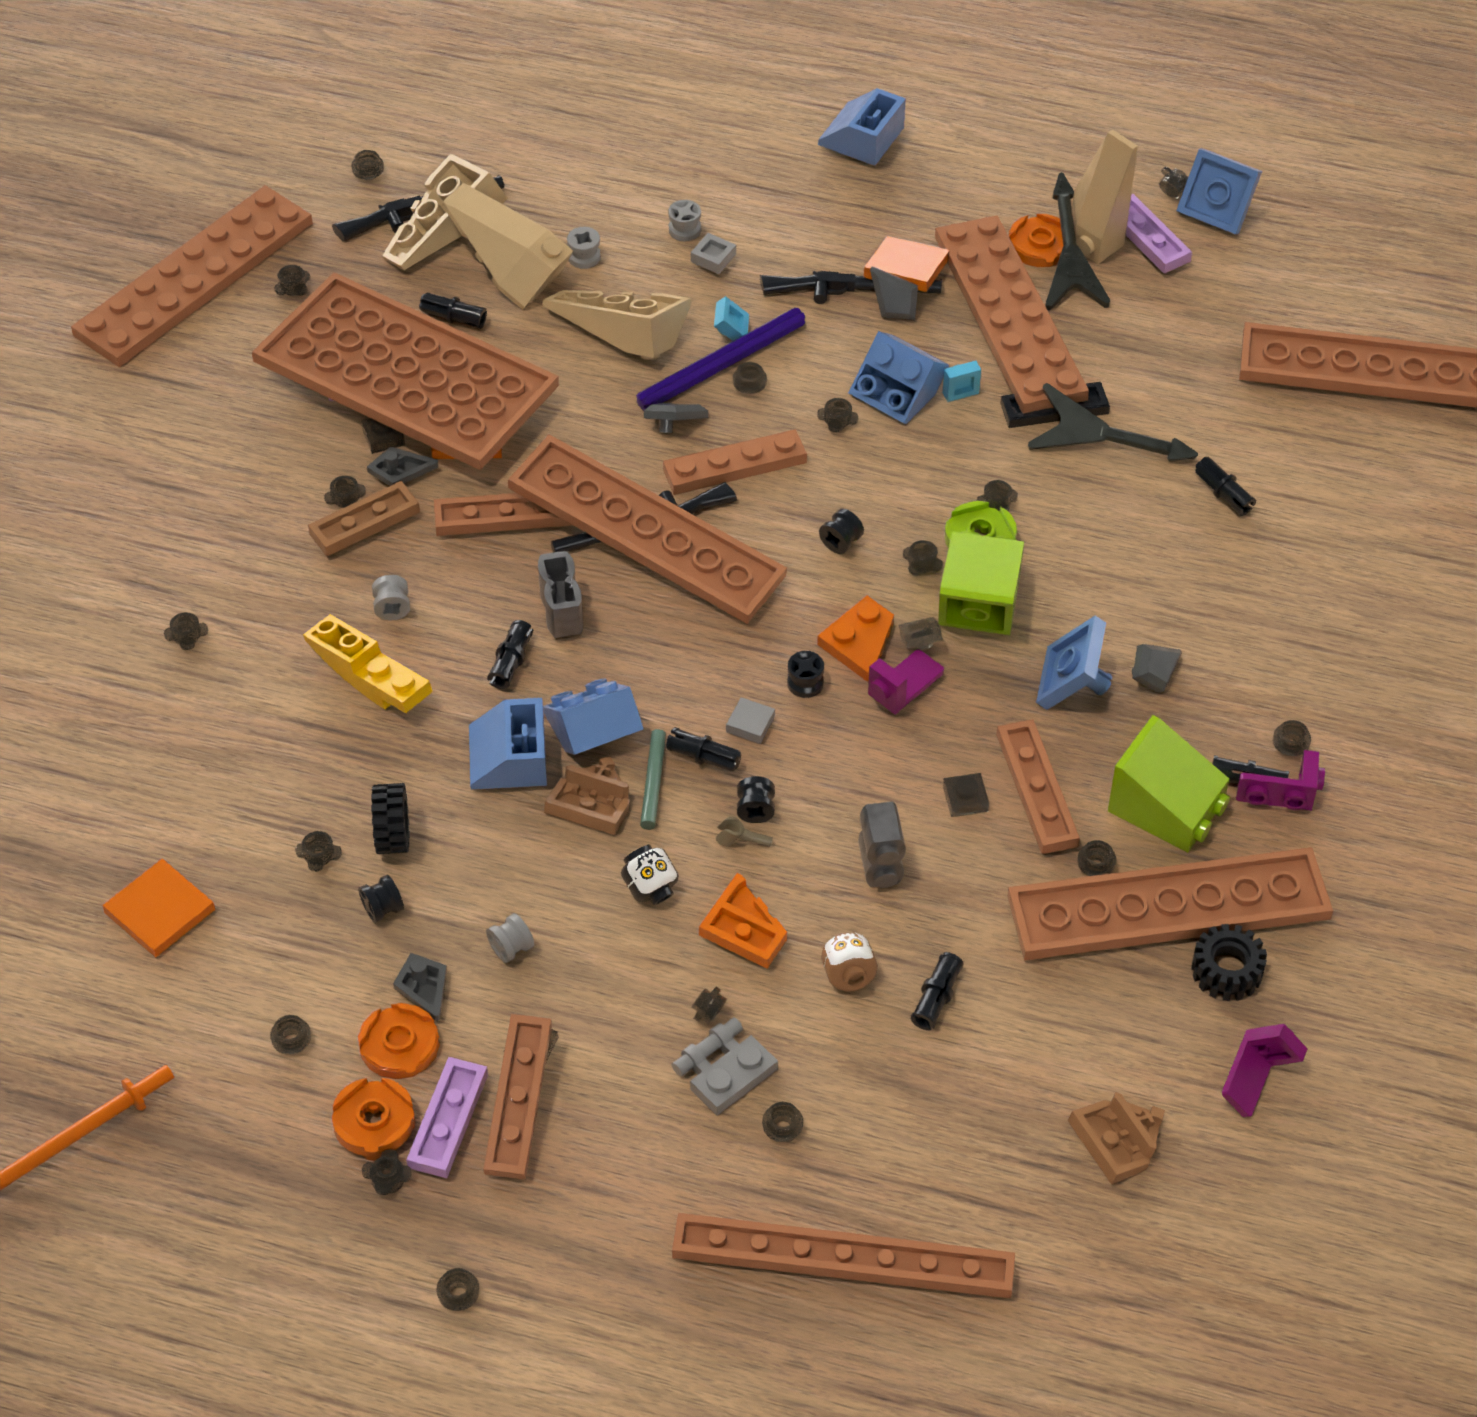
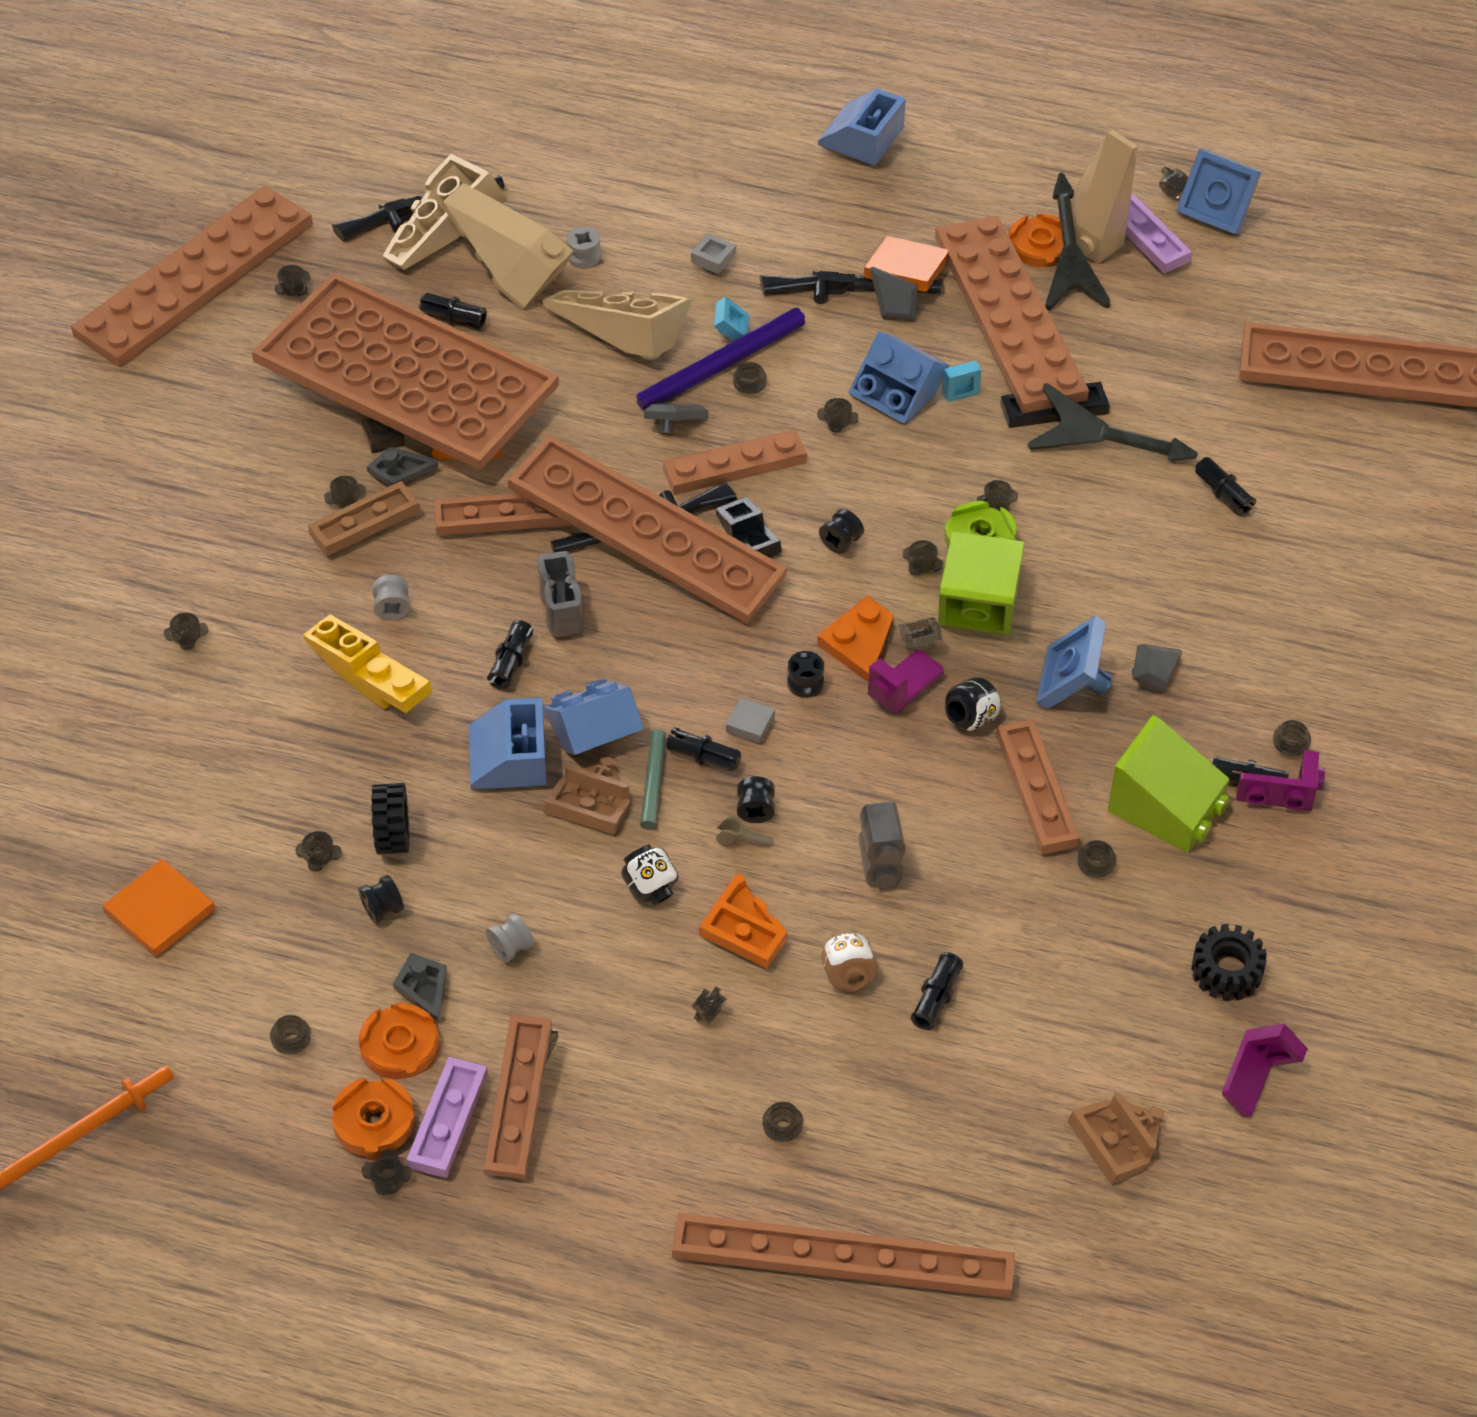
(367, 165): clear smoke plate -> none
(455, 1279): clear smoke plate -> none
(684, 220): light grey wheel -> none
(731, 1075): light grey plate -> none
(746, 523): none -> black slope
(966, 795): clear smoke plate -> none
(972, 704): none -> black head
(1168, 903): nougat plate -> none

